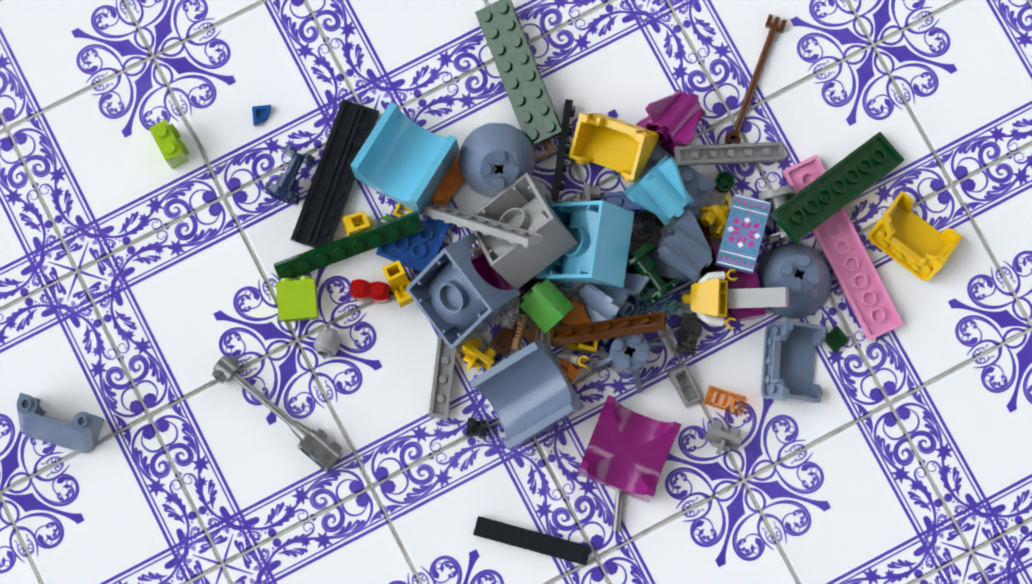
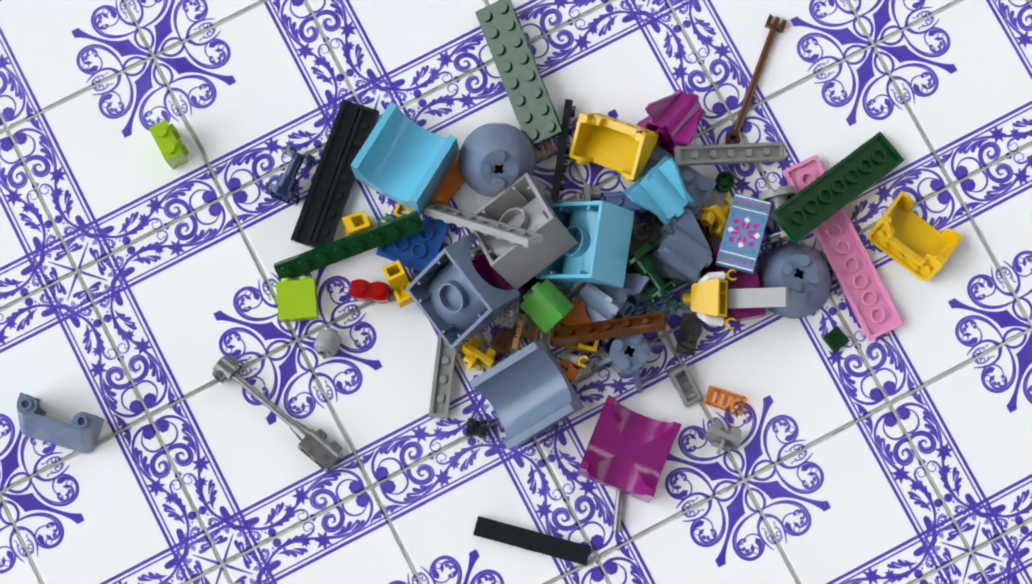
(261, 114): blue tile -> none
(791, 361): sand blue windscreen -> none

